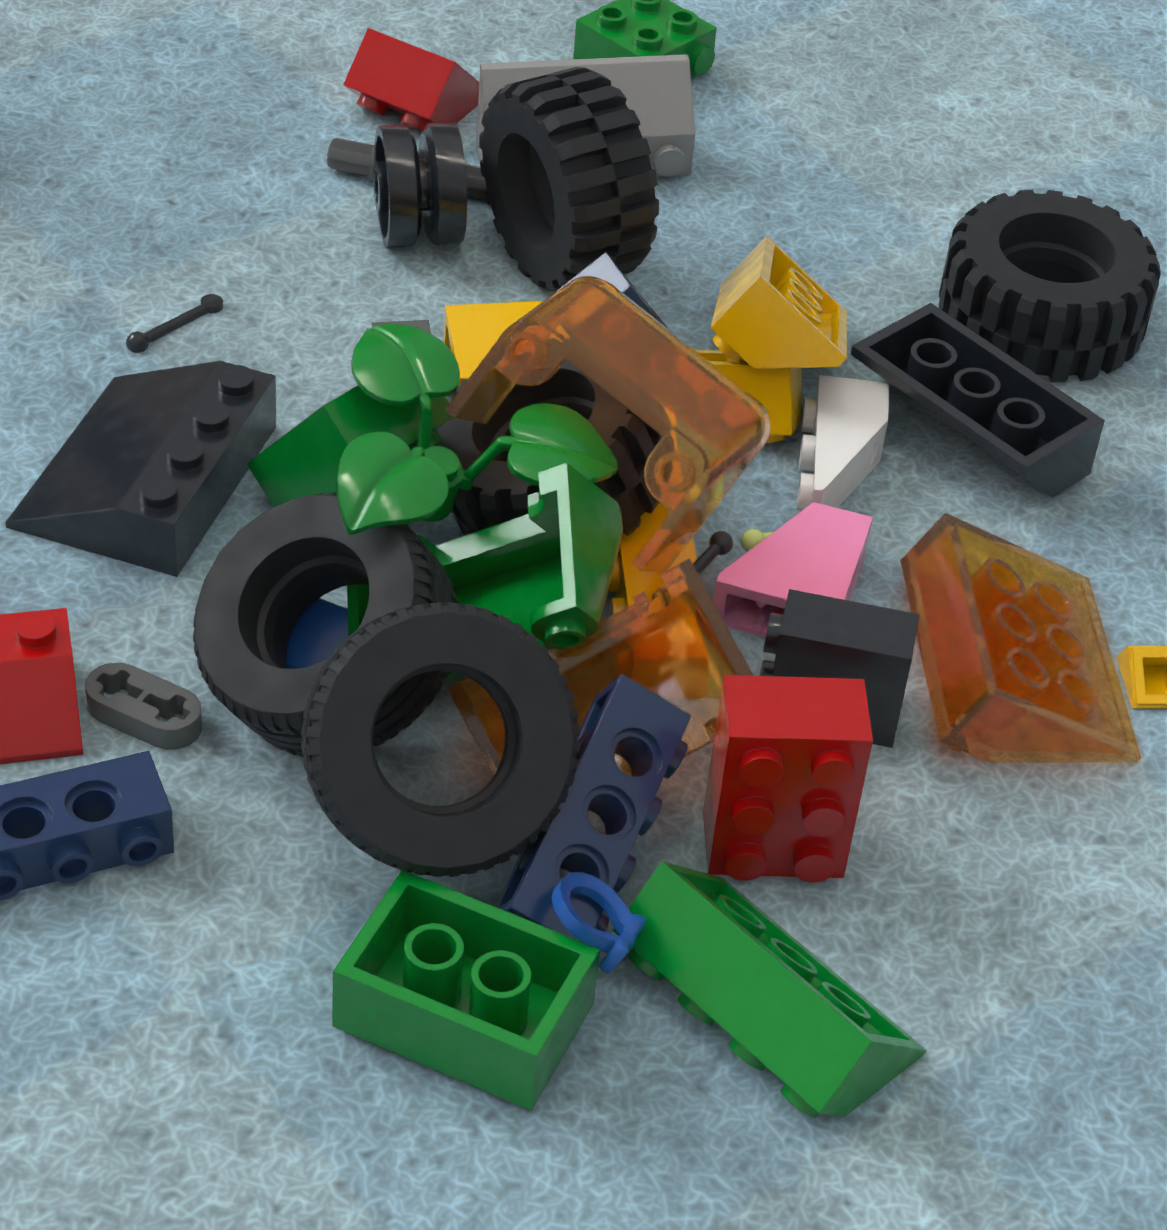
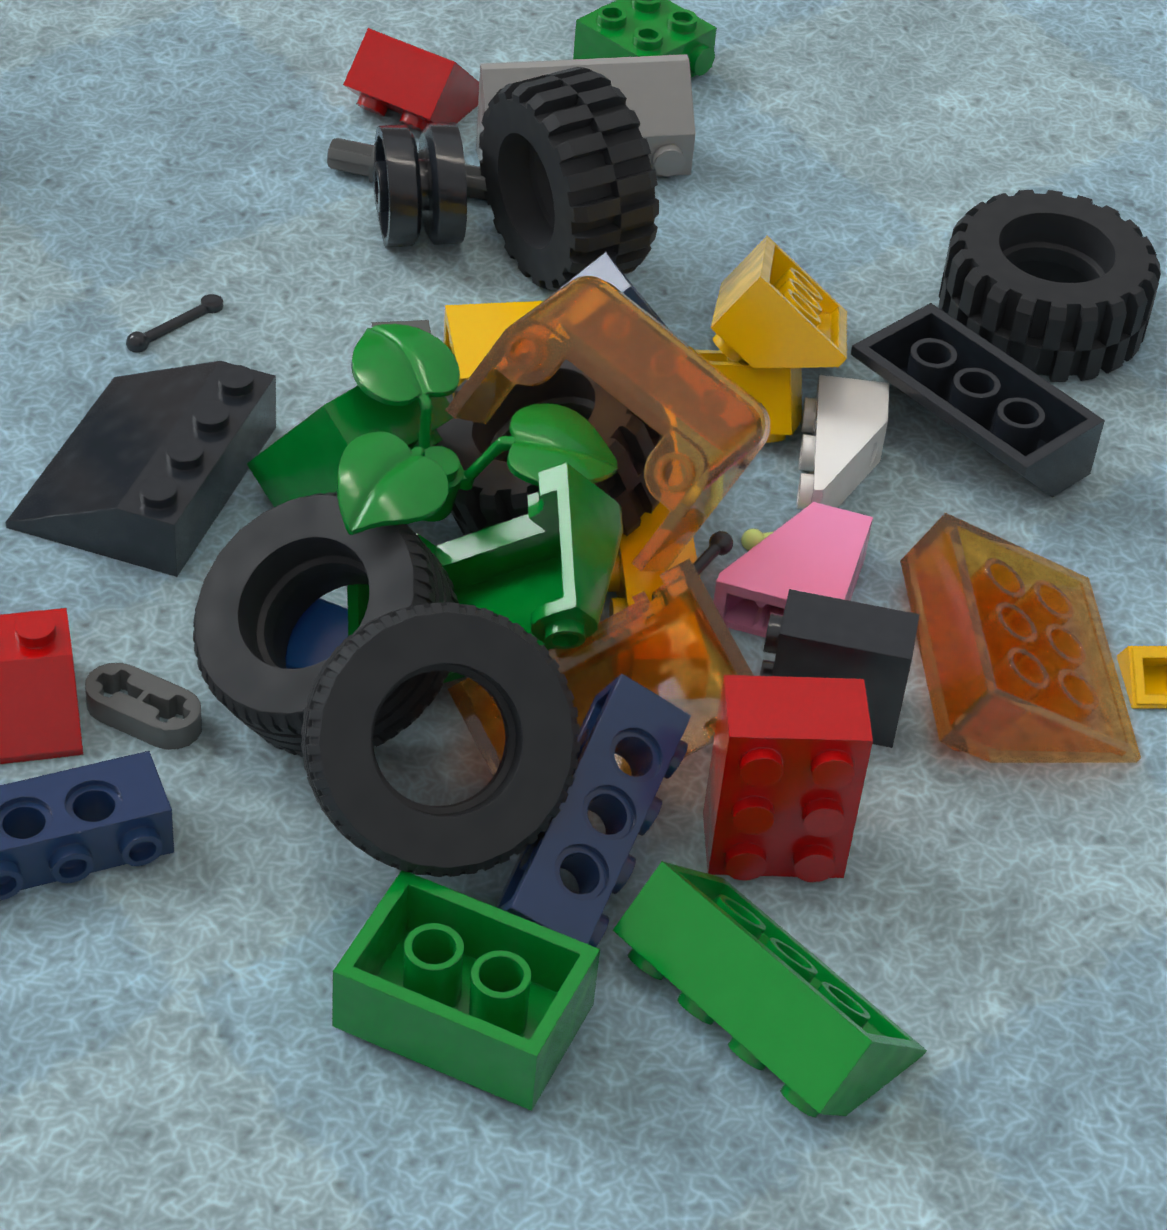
(623, 920): blue piece -> none

